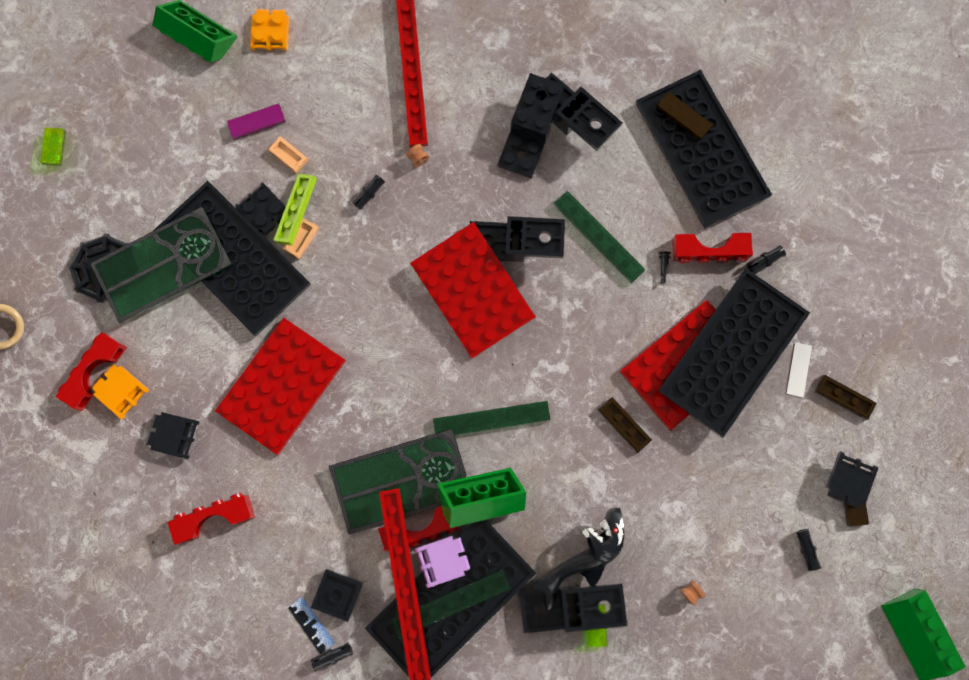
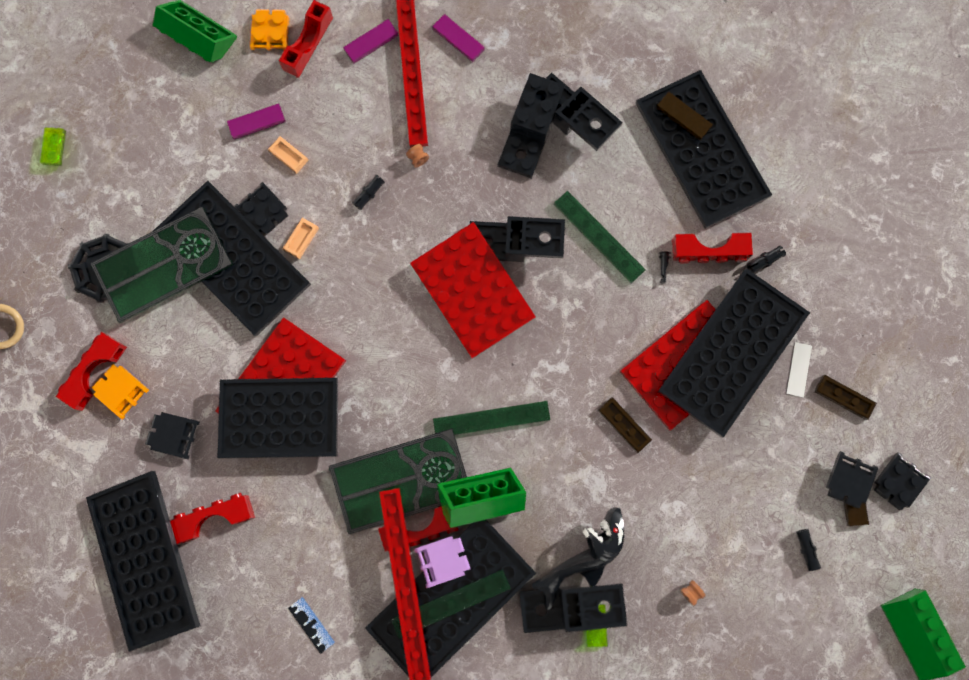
(142, 561): none -> black plate
(278, 418): none -> black plate
(295, 209): lime plate -> none
(298, 55): none -> red arch
(331, 656): black pin -> none
(337, 595): black plate -> none
(370, 41): none -> magenta tile
(458, 38): none -> magenta tile
(900, 482): none -> black plate

